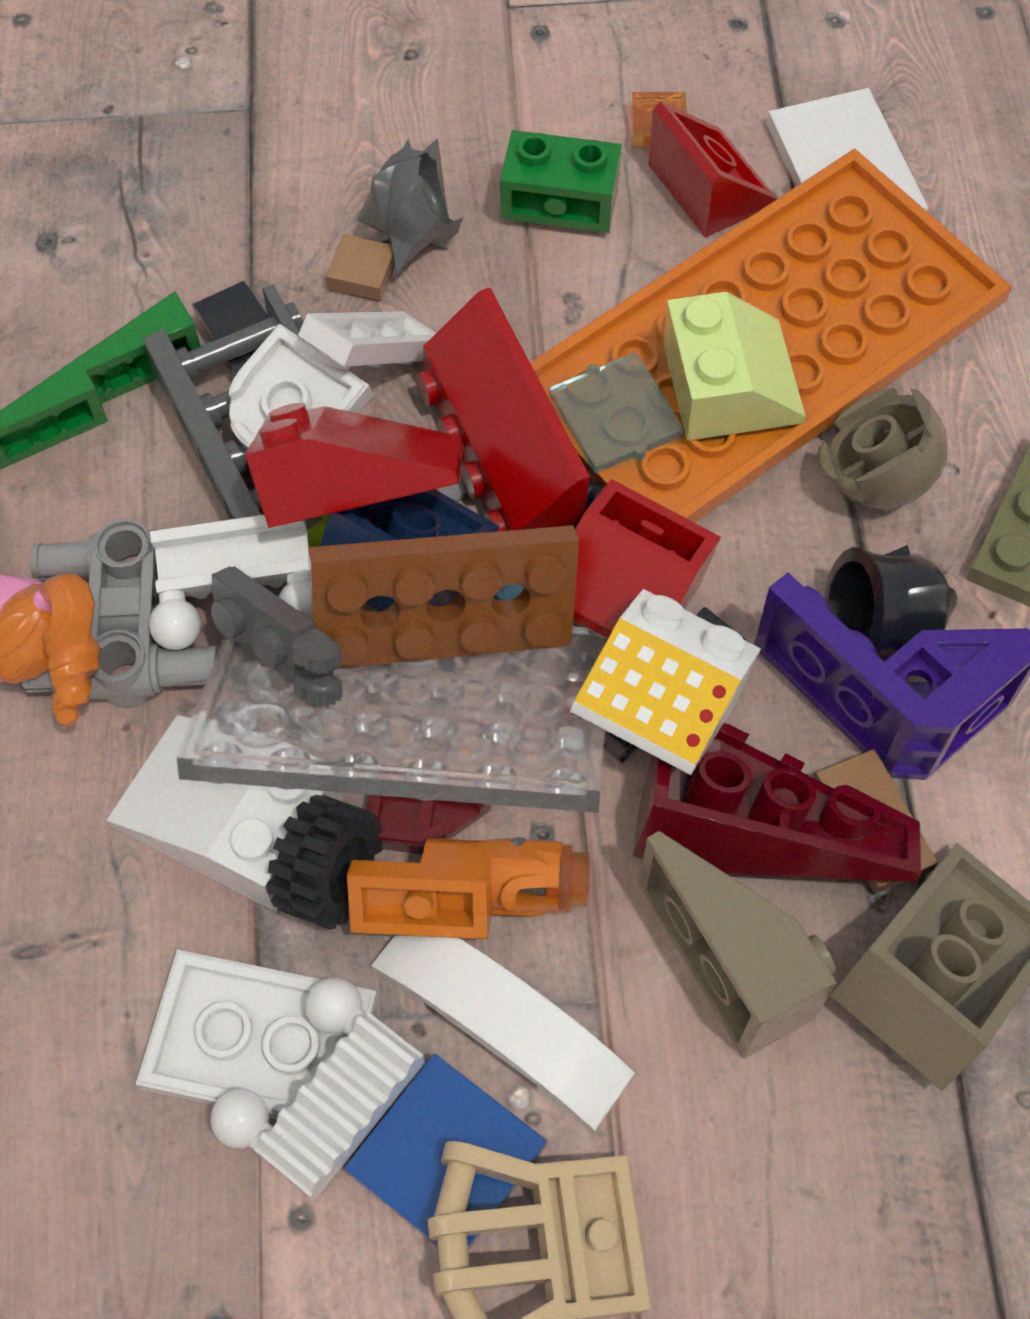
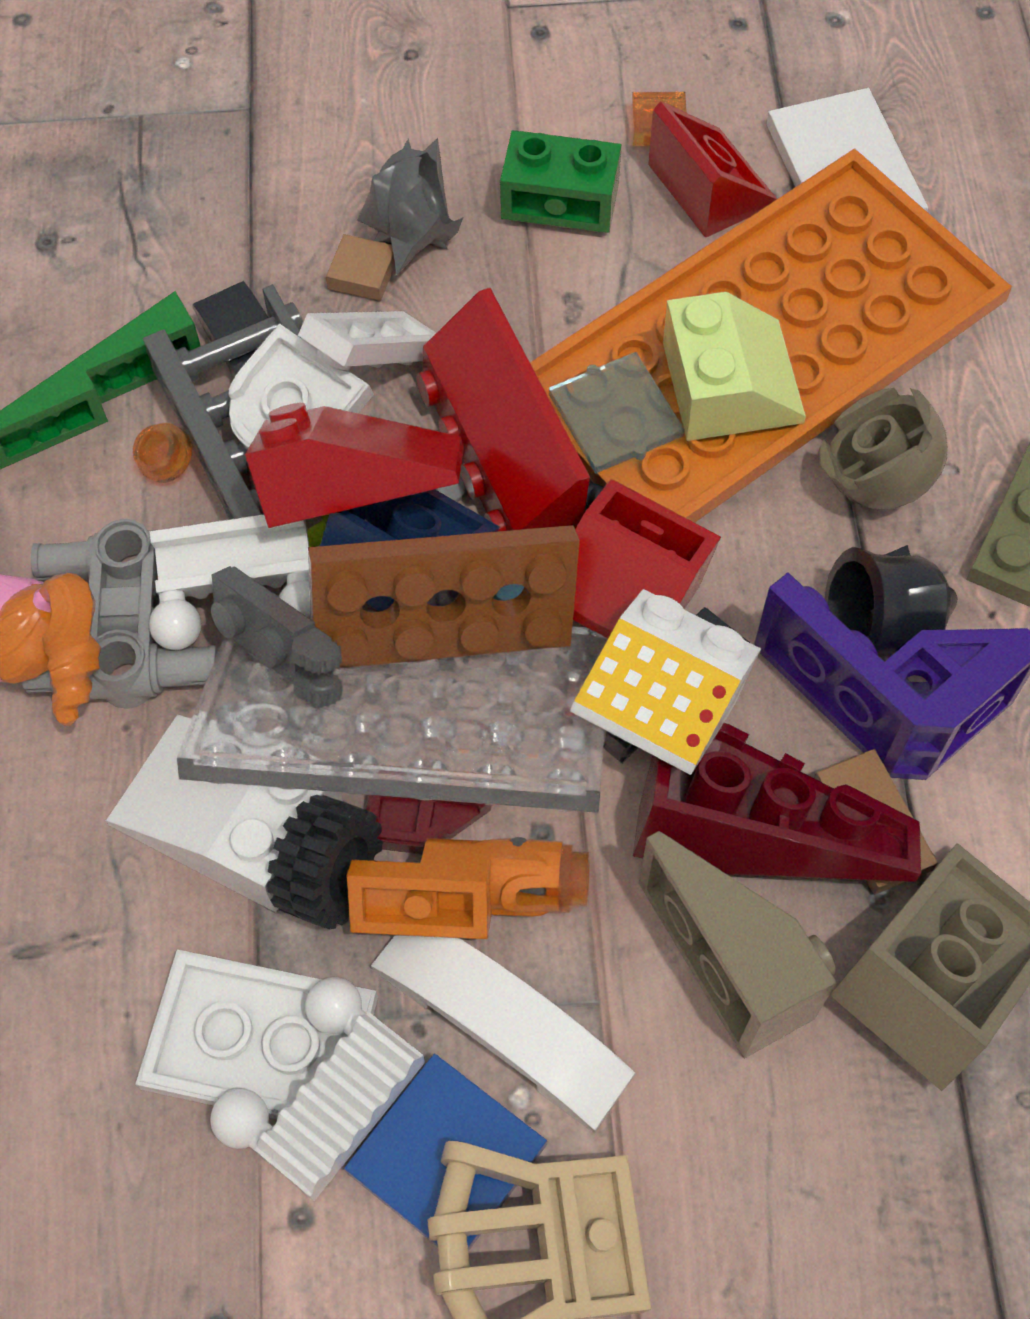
(162, 452): none -> clear orange plate

